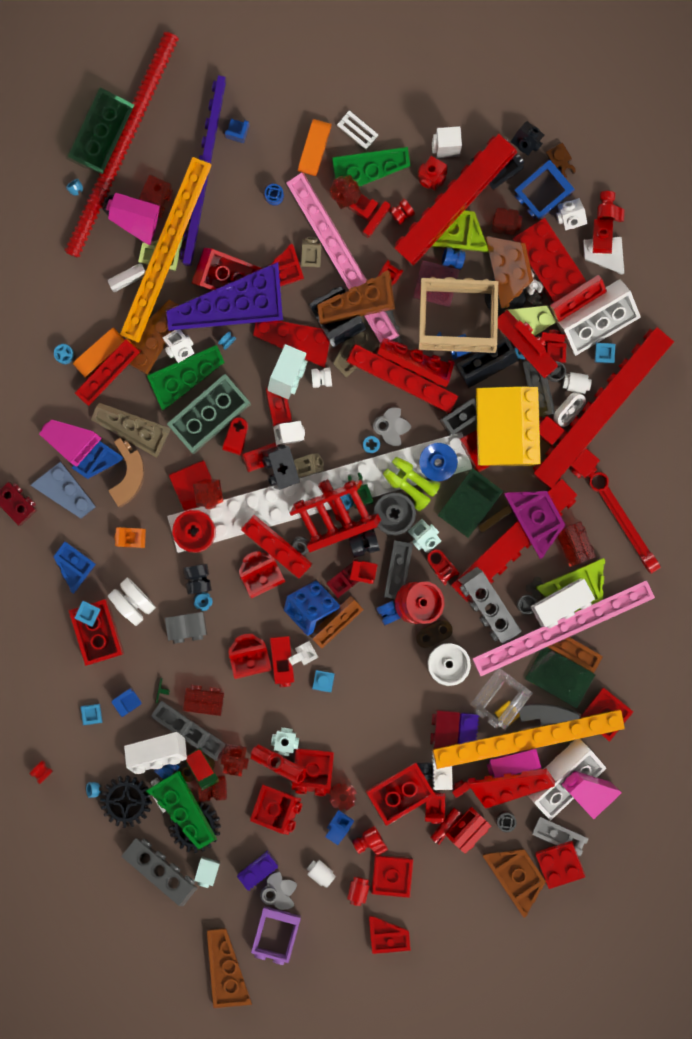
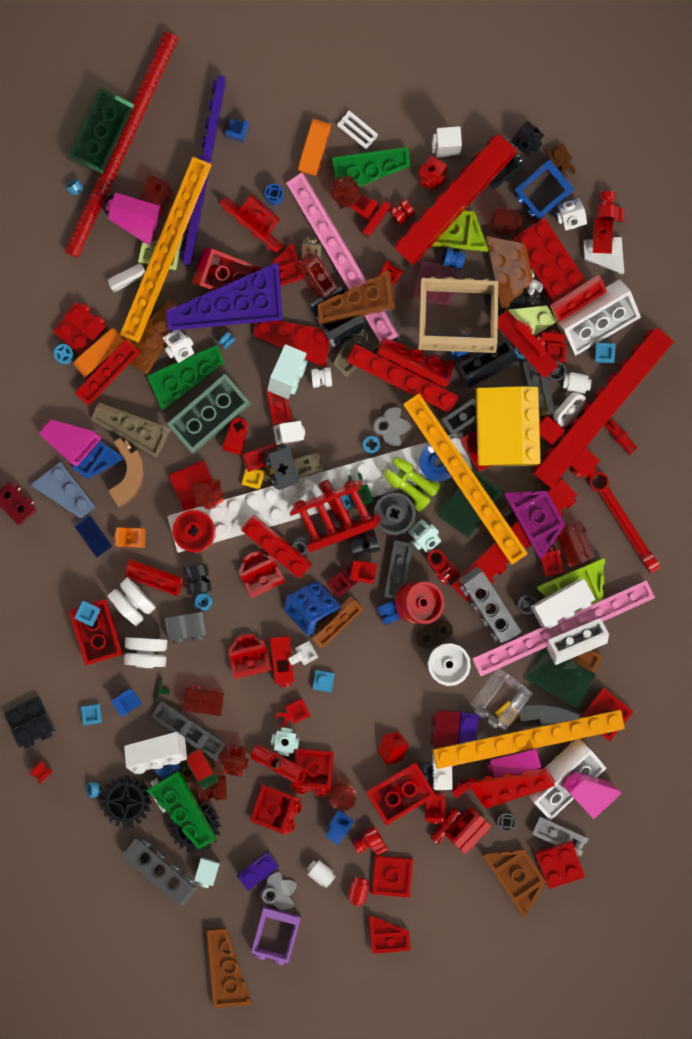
(29, 722): none -> black plate
(73, 565): blue wing -> none
(80, 328): none -> red plate
(93, 536): none -> clear blue plate
(145, 654): none -> white wheel
(153, 578): none -> red plate
(253, 478): none -> yellow tile
(256, 218): none -> red bracket
(296, 712): none -> red plate
(316, 275): none -> clear red brick
(392, 748): none -> red panel
(465, 479): none -> light orange plate
(552, 562): none -> red bracket
(577, 641): none -> white brick
(621, 437): none -> red pin

